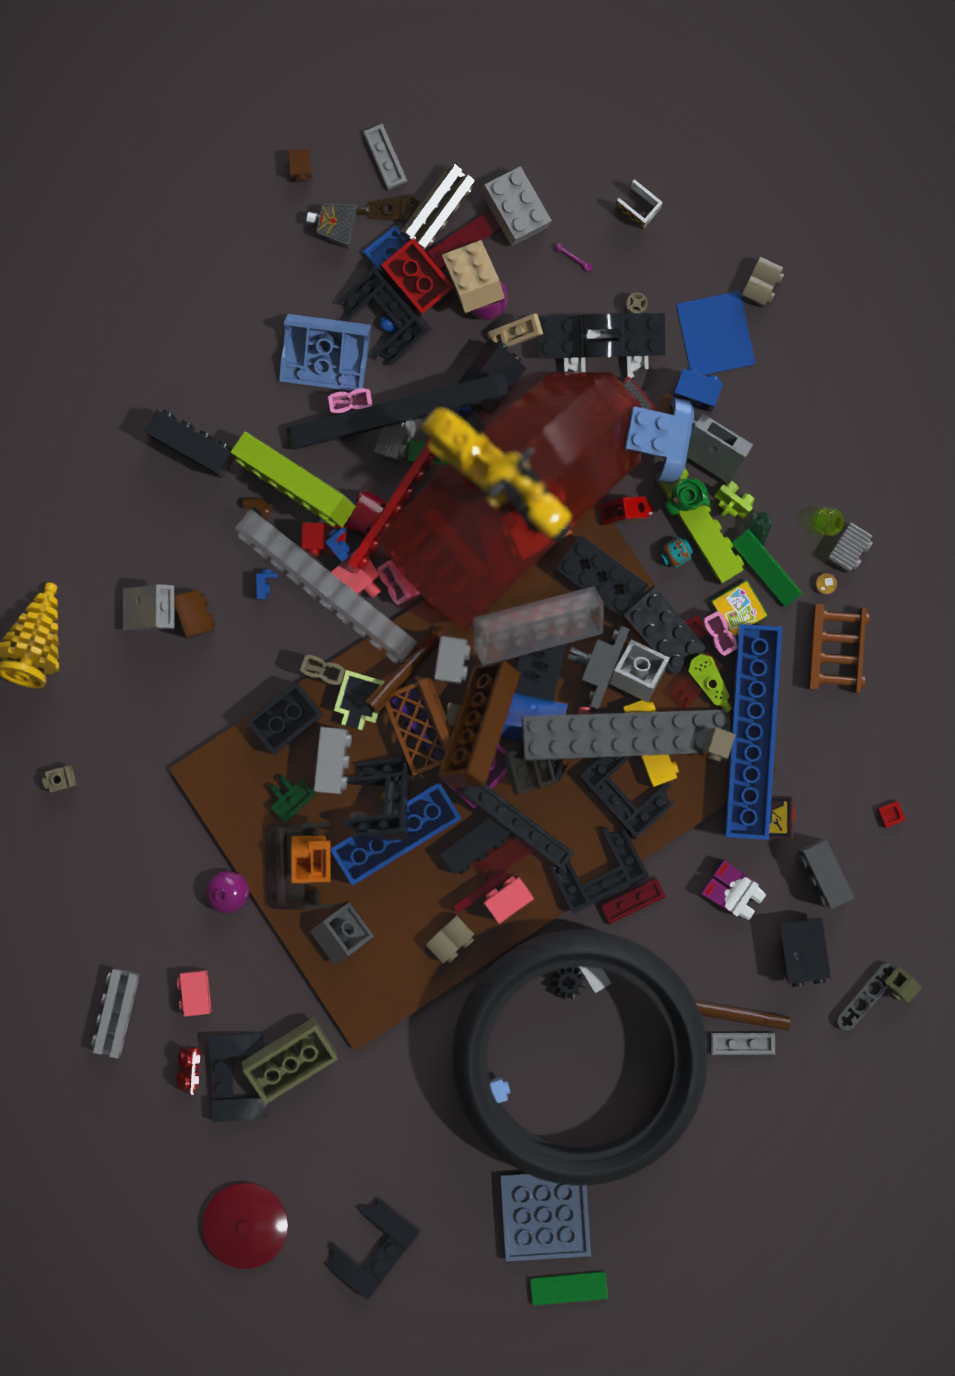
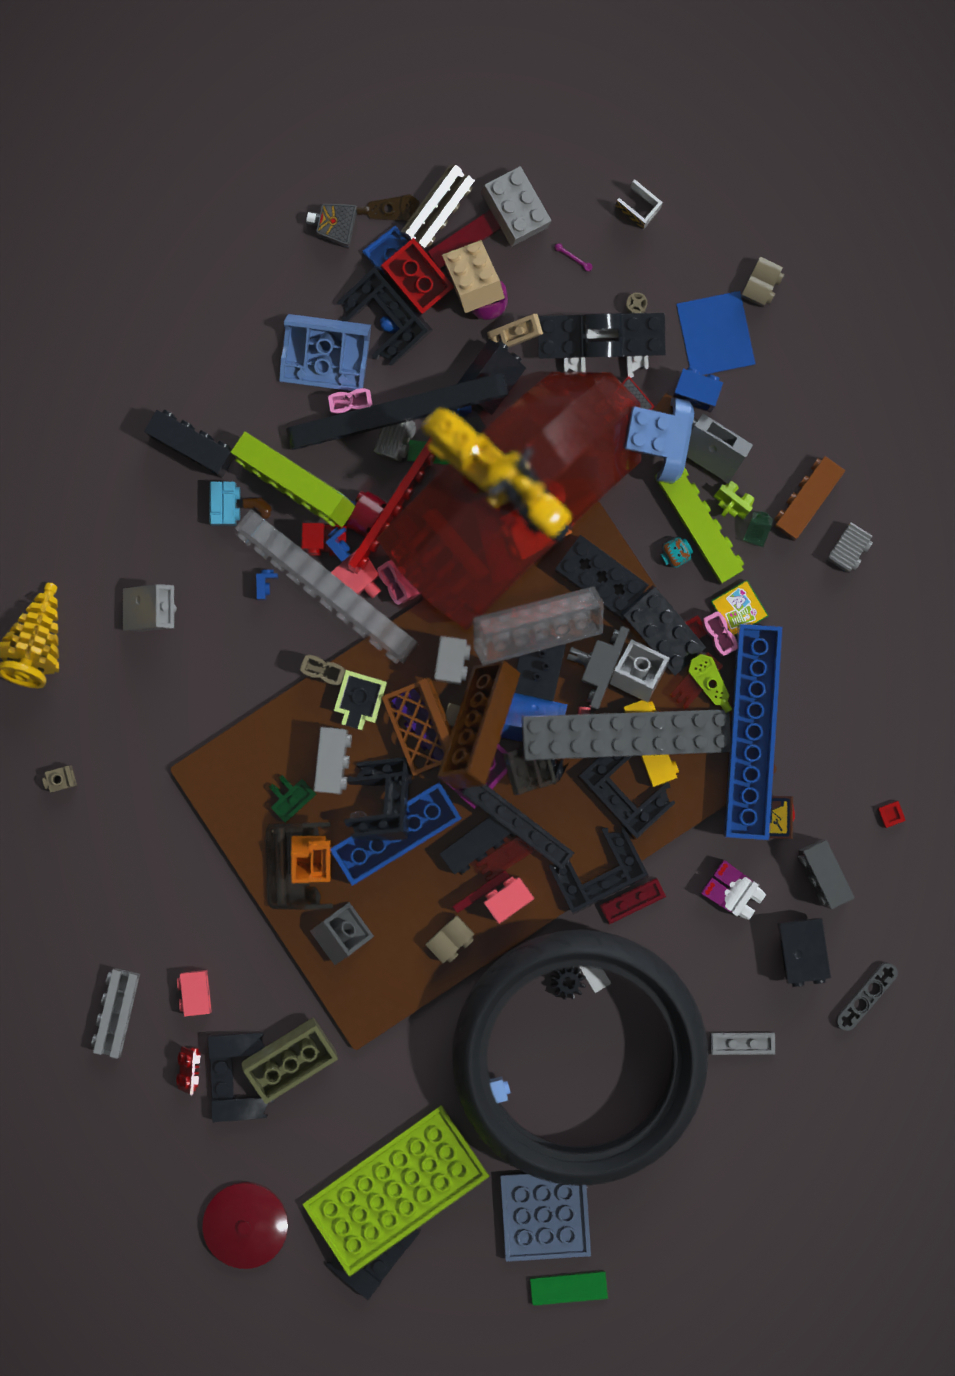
(194, 614): reddish brown slope -> none
(224, 504): none -> medium azure brick
(227, 892): magenta cylinder -> none
(285, 718): black brick -> none
(300, 164): reddish brown brick -> none
(384, 692): reddish brown piece -> none
(385, 157): light grey tile -> none
(395, 1190): none -> lime plate
(633, 510): red torso -> none
(687, 496): green hair -> none
(718, 744): dark tan brick -> none
(743, 1015): reddish brown piece -> none
(767, 568): green tile -> none
(809, 498): none -> dark orange brick
(819, 636): dark orange fence -> none
(826, 584): tile -> none
(828, 521): clear neon green head -> none
(903, 985): olive brick -> none

